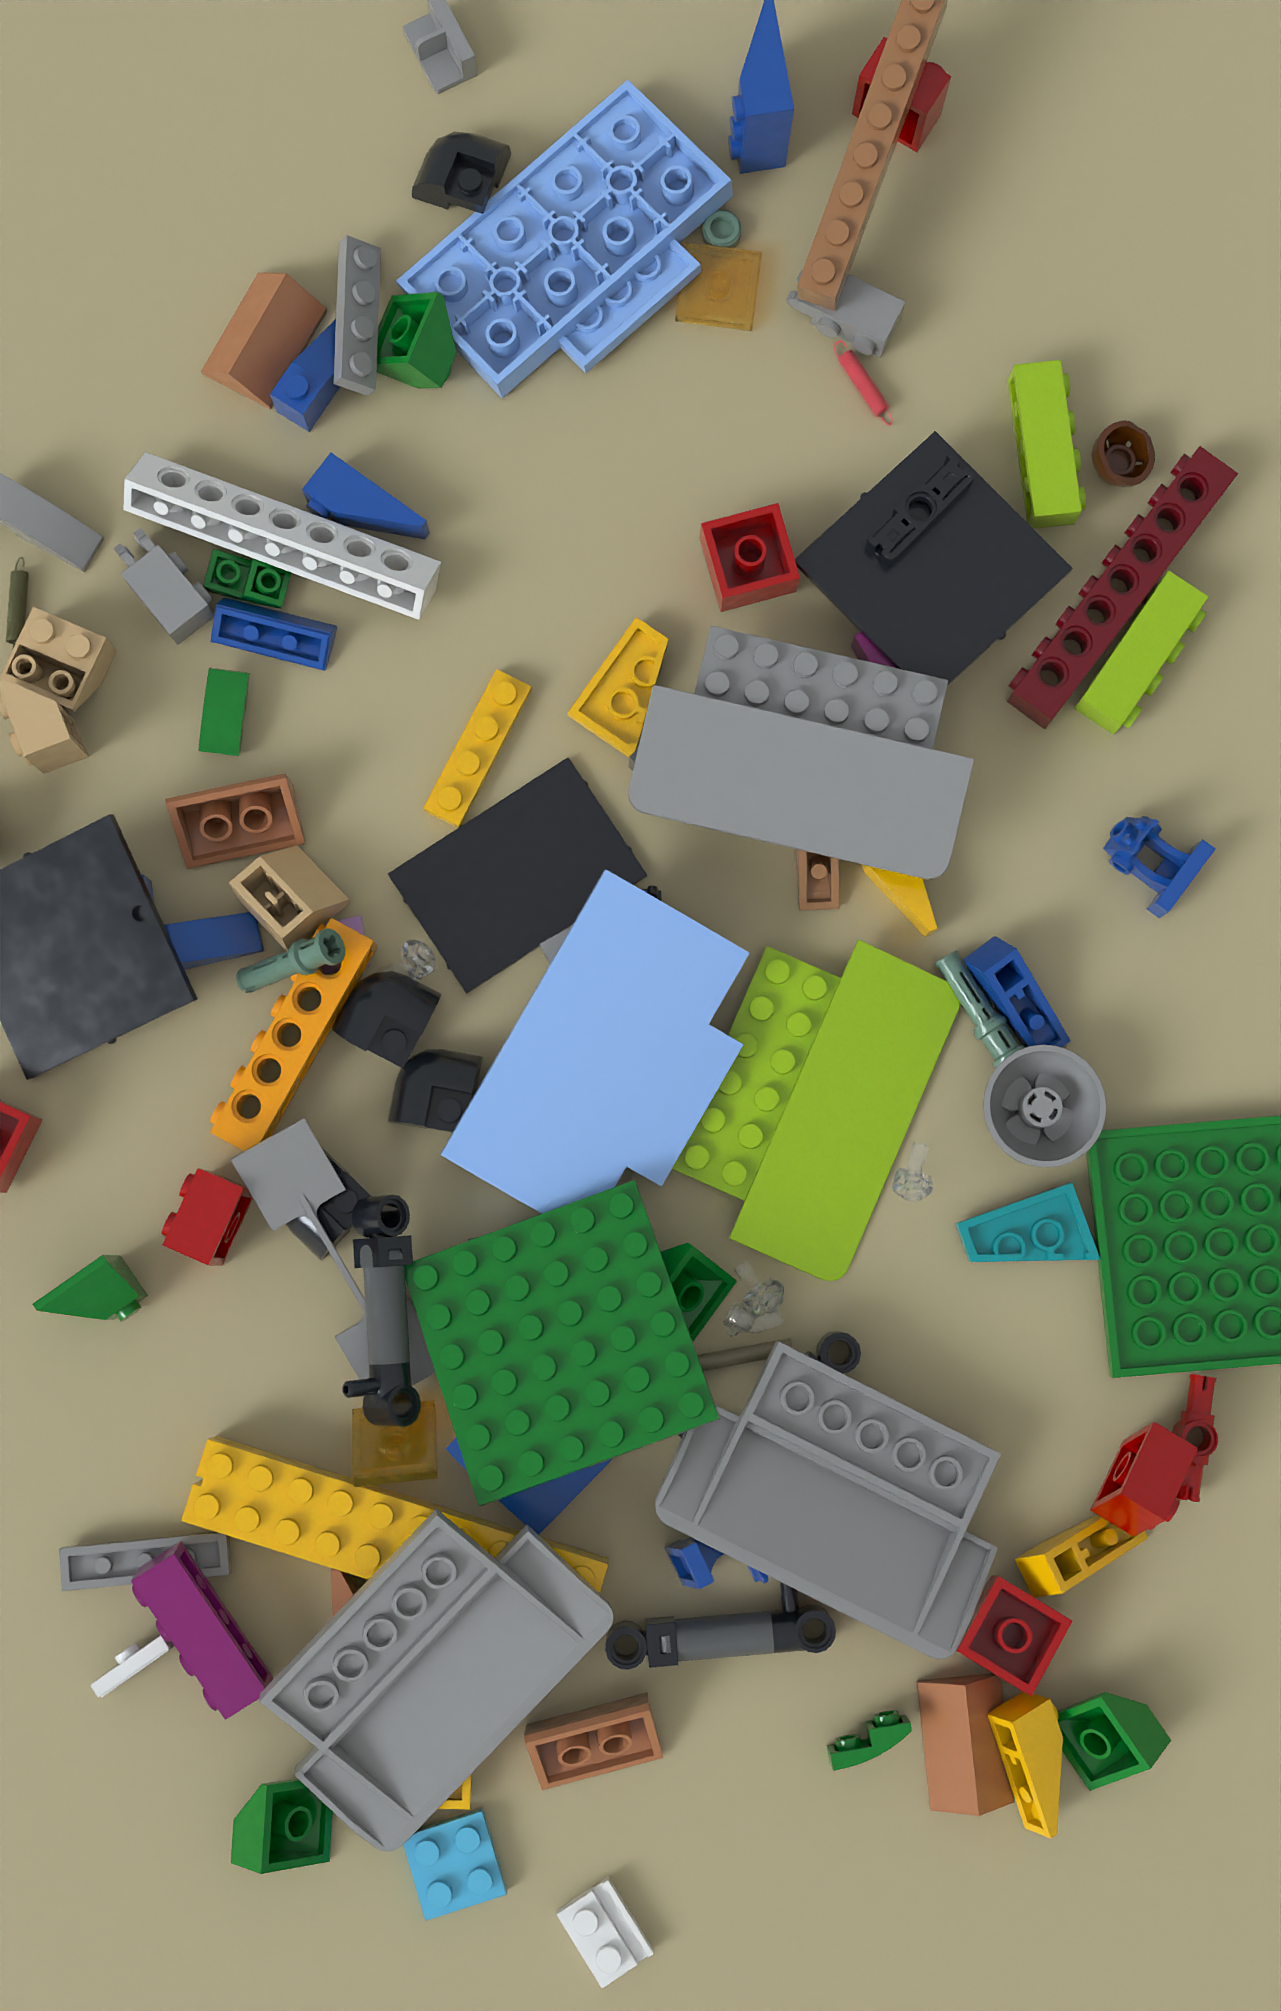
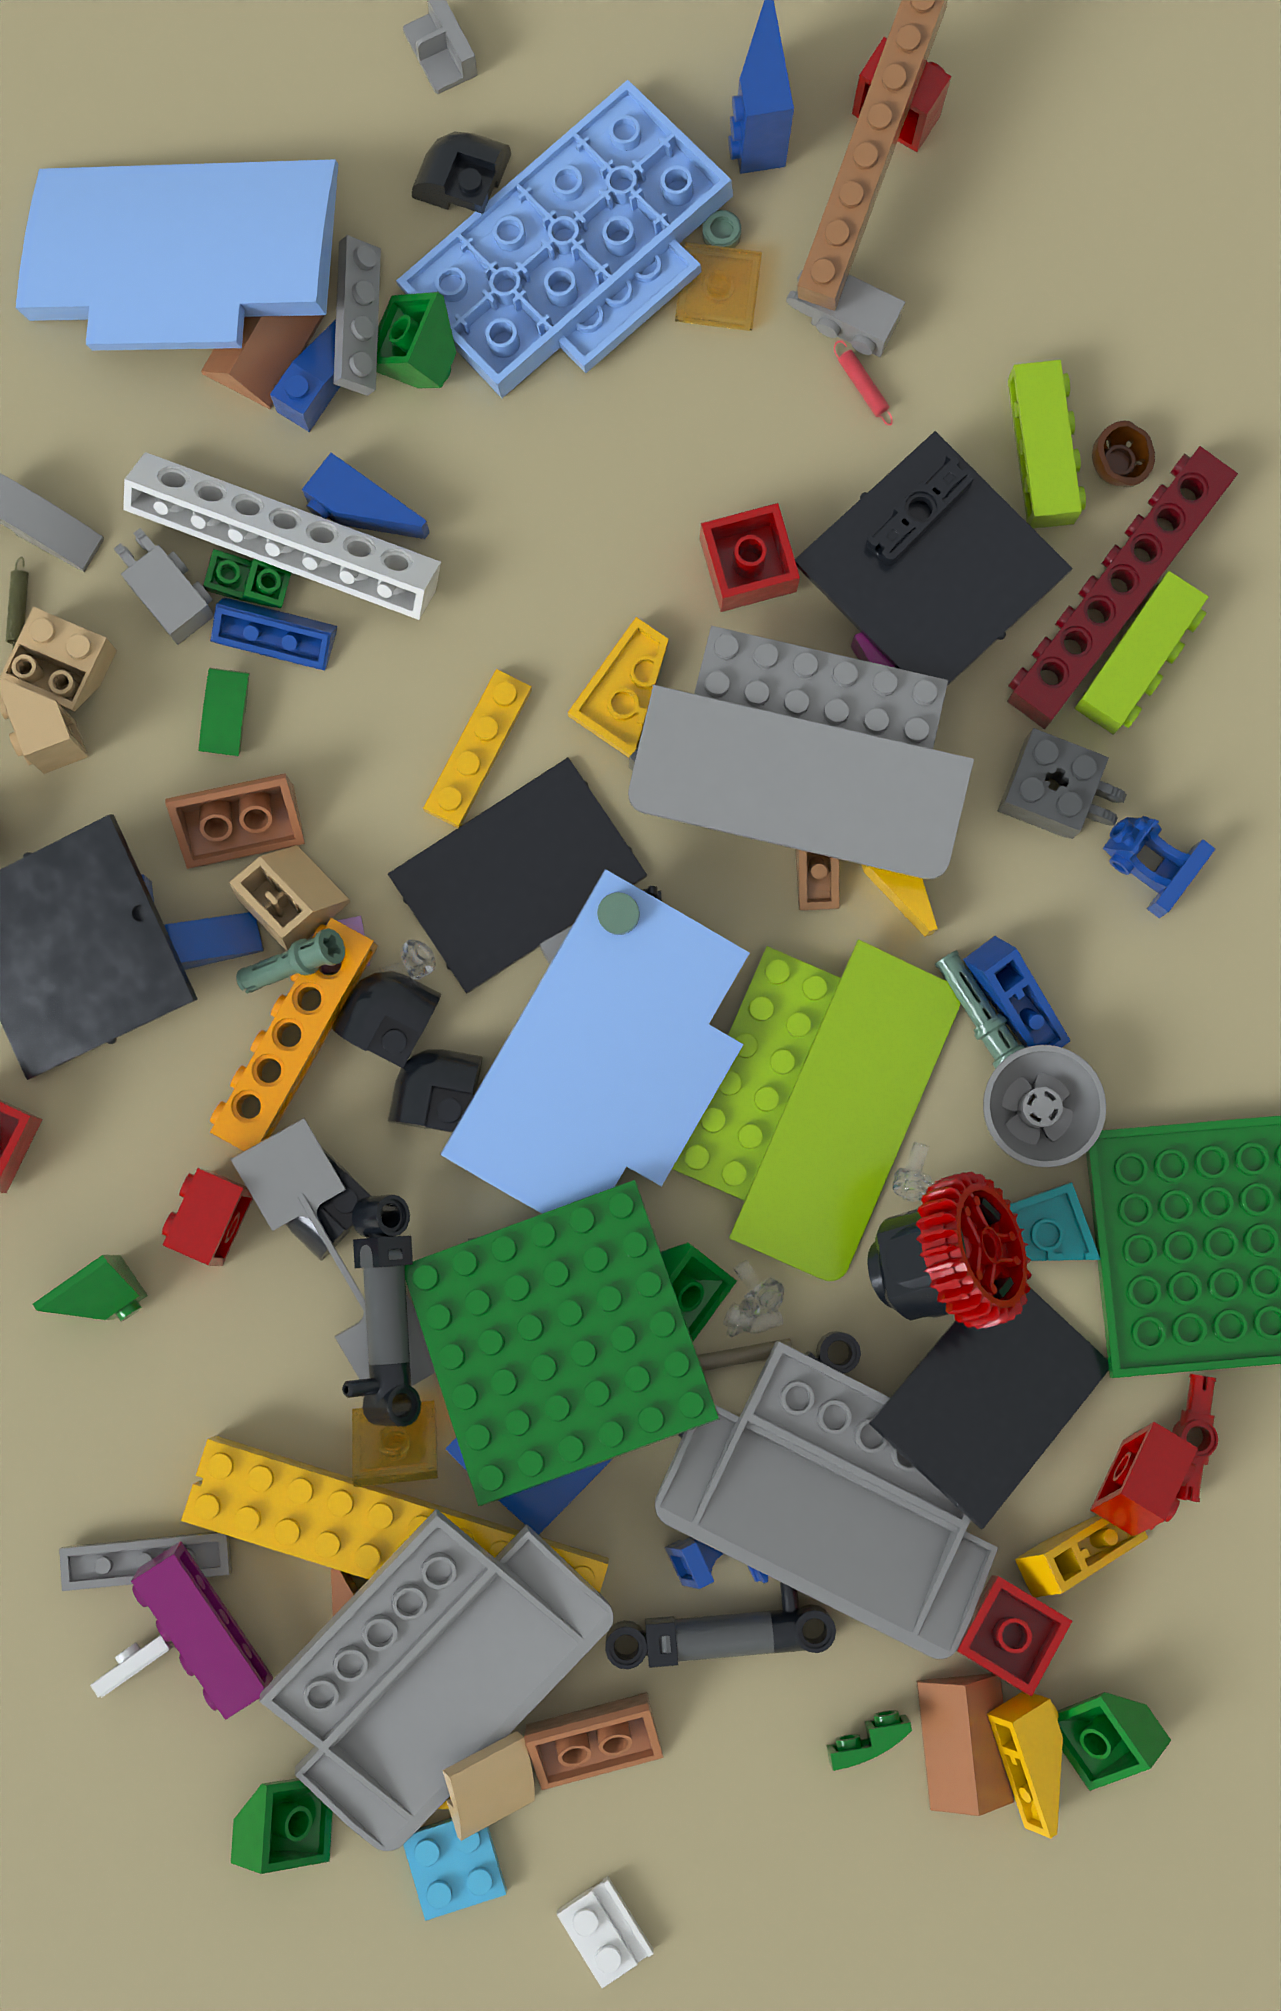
(178, 250): none -> light blue slope
(489, 1785): none -> tan slope
(618, 913): none -> sand green tile
(953, 1255): none -> red piece
(990, 1404): none -> black piece
(1076, 772): none -> dark grey hinge

